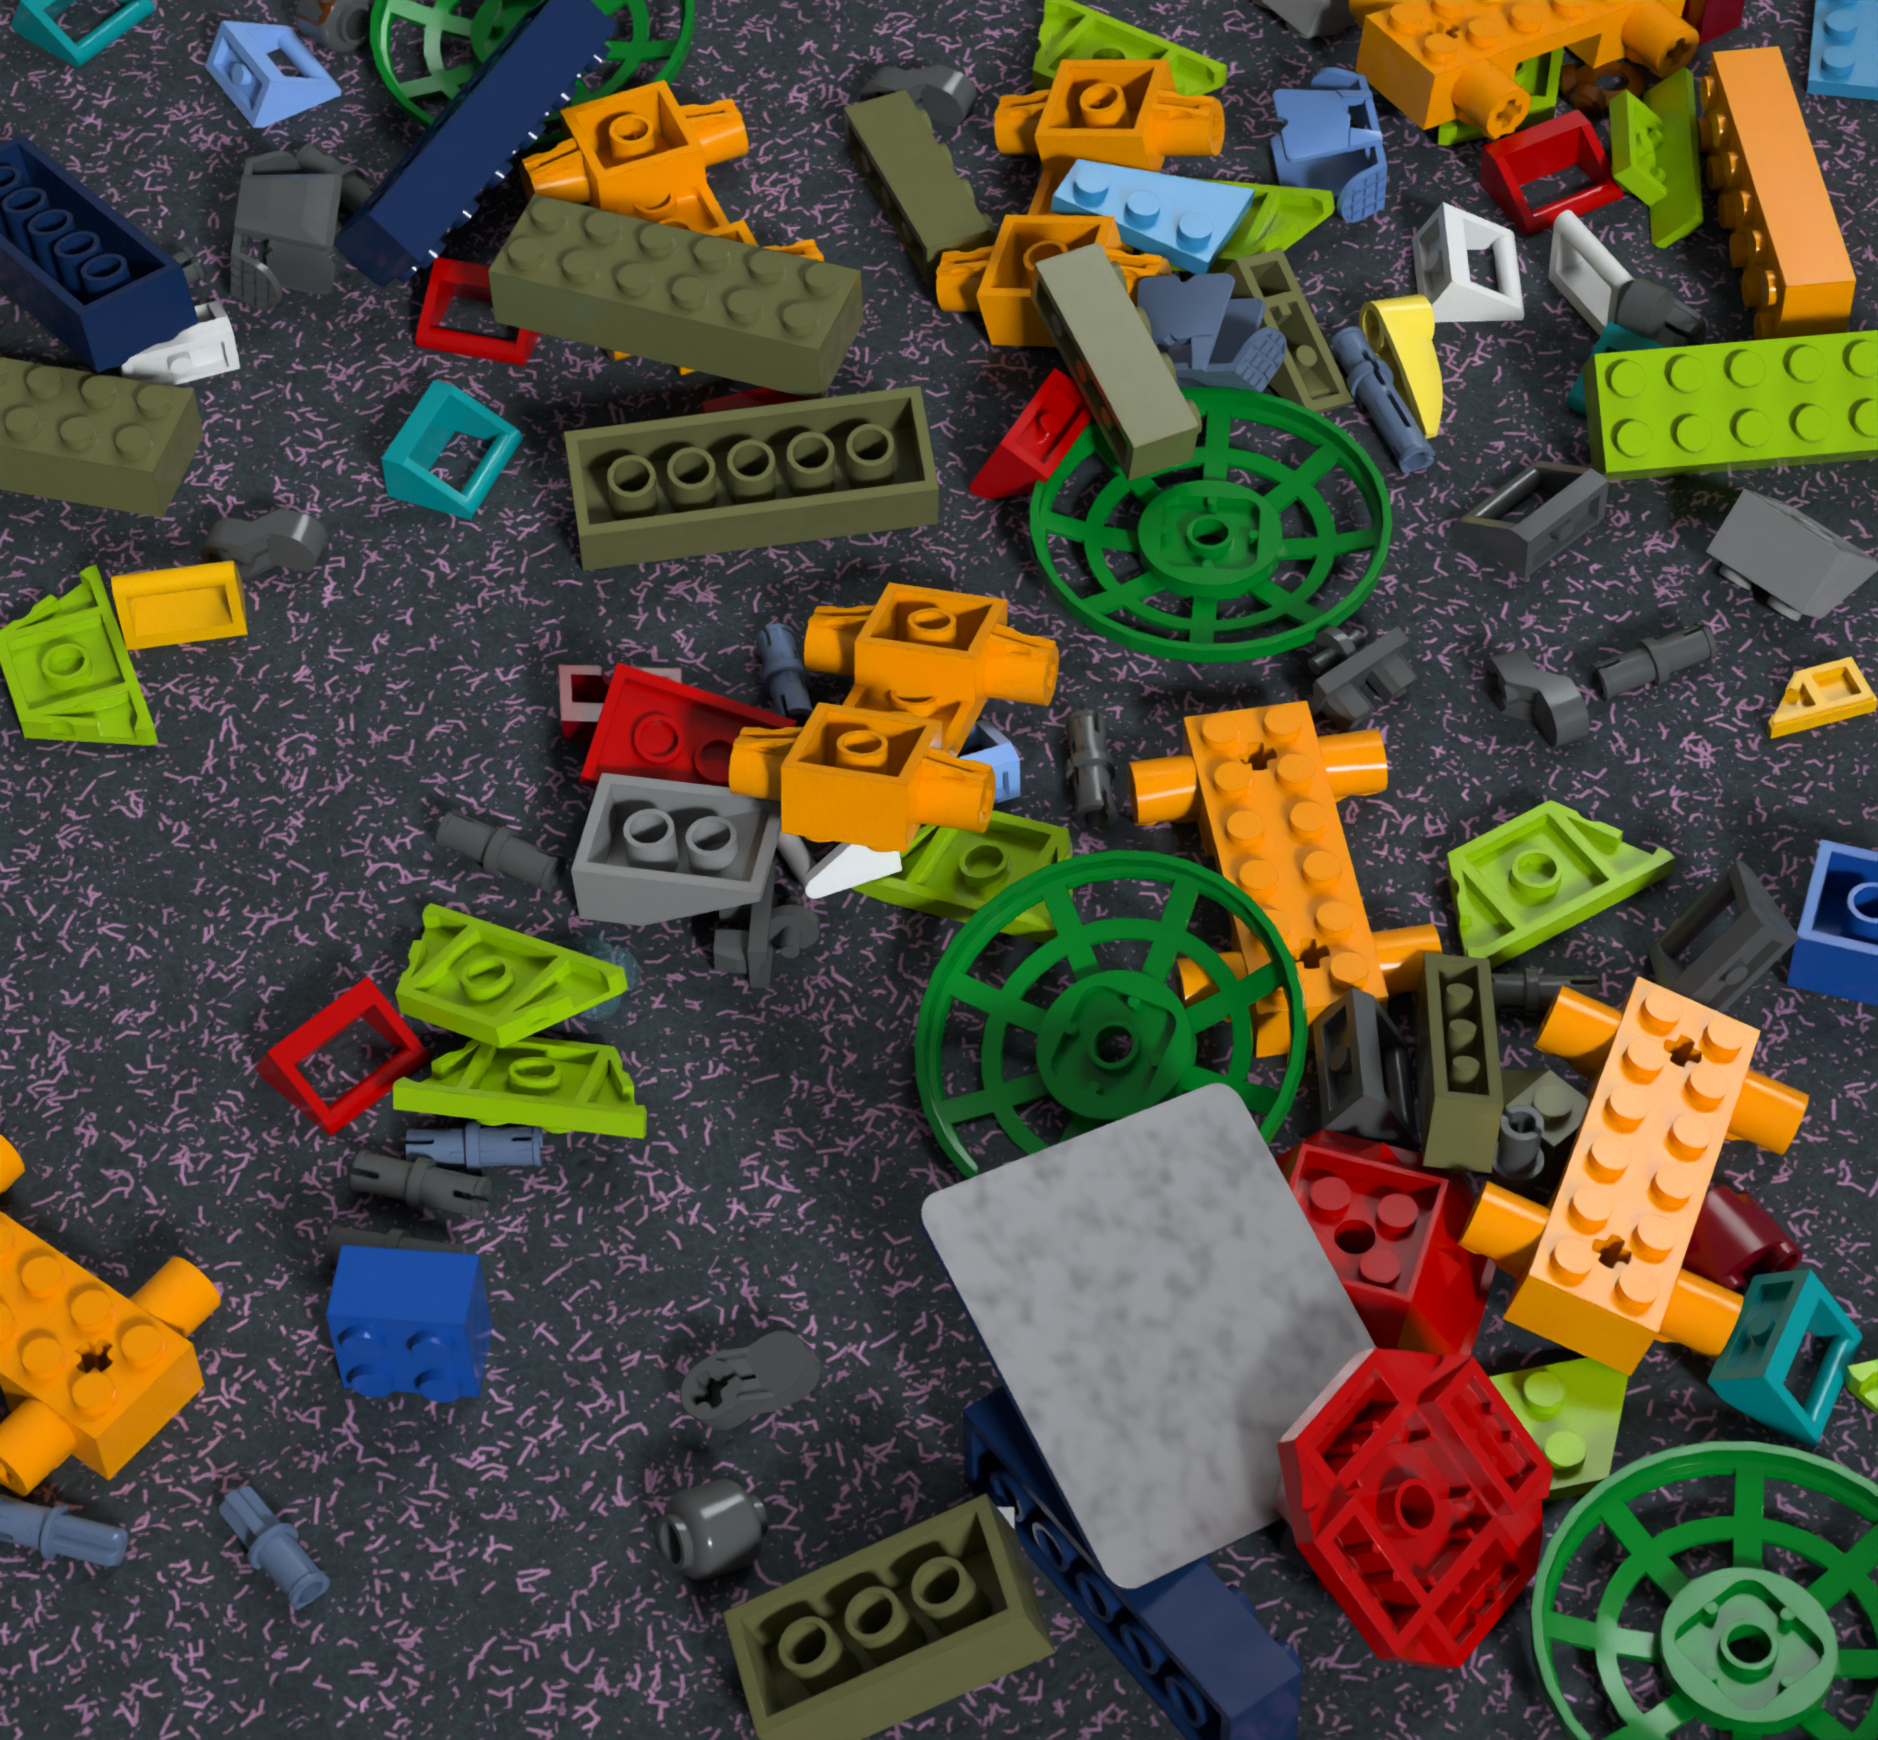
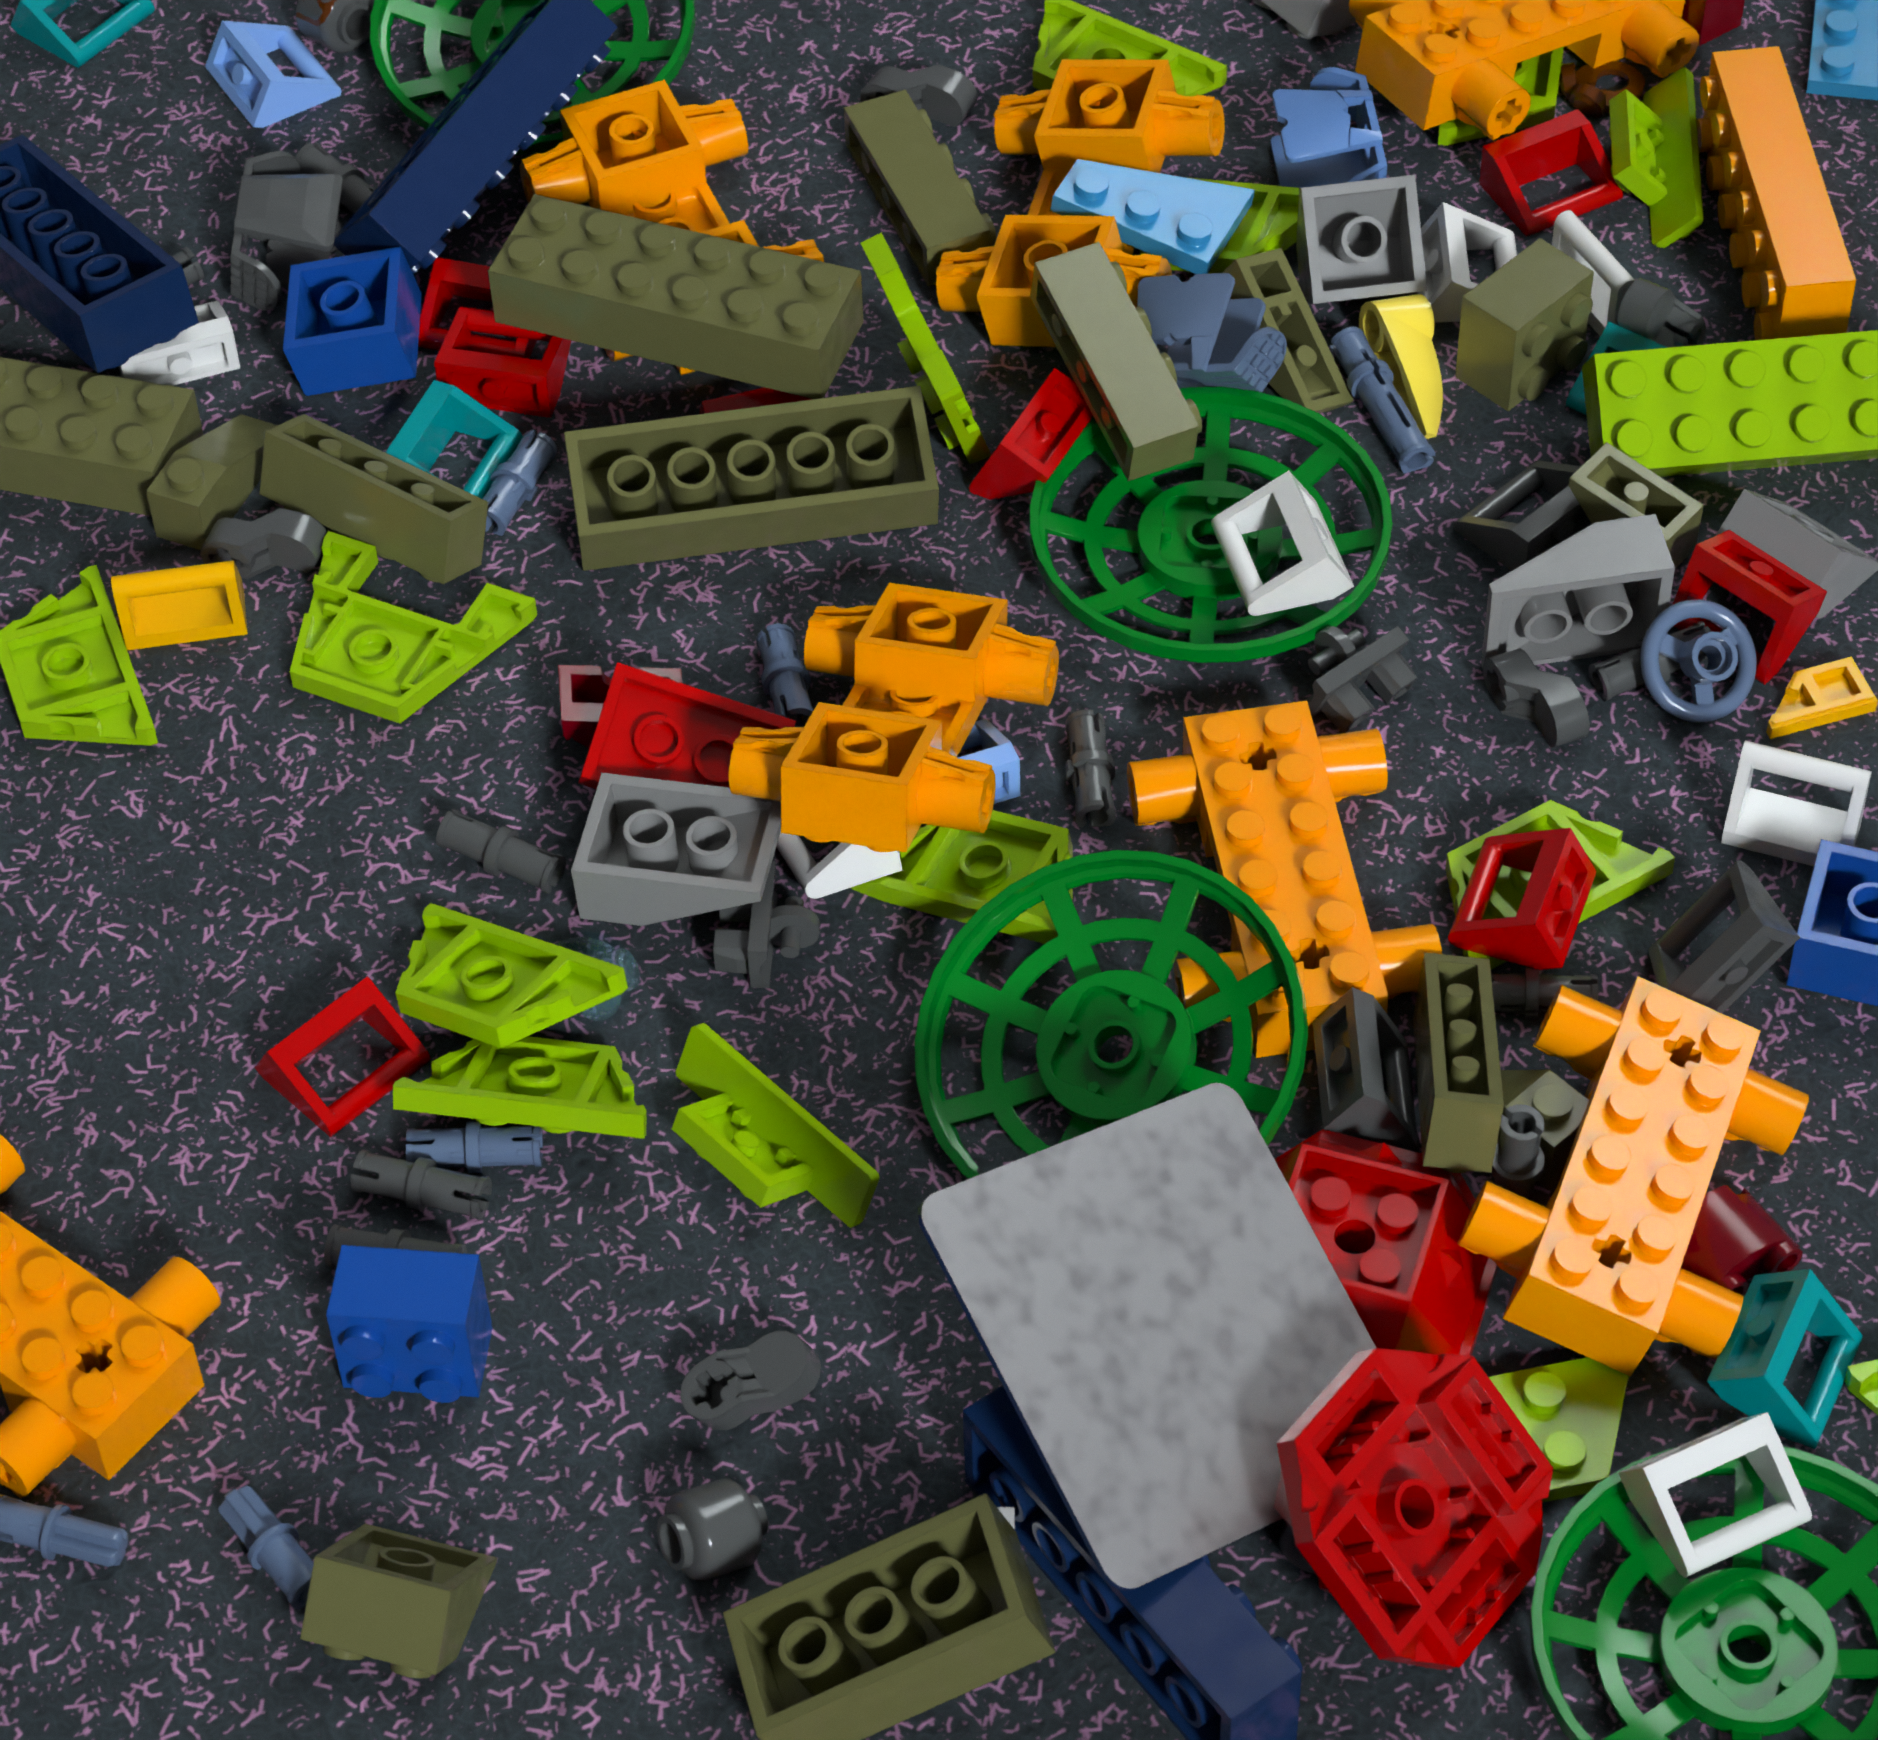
(207, 480): none -> olive slope
(352, 321): none -> blue brick
(374, 498): none -> olive brick
(384, 654): none -> lime wing
(394, 1599): none -> olive slope
(502, 380): none -> red tile
(517, 479): none -> sand blue pin
(763, 1135): none -> lime bracket
(921, 353): none -> lime wing
(1314, 579): none -> white tile
(1360, 240): none -> light grey slope
(1524, 325): none -> olive brick
(1549, 907): none -> red tile
(1583, 594): none -> light grey slope
(1619, 487): none -> olive slope
(1723, 649): none -> sand blue piece
(1748, 1436): none -> white tile
(1759, 582): none -> red tile
(1785, 824): none -> white tile

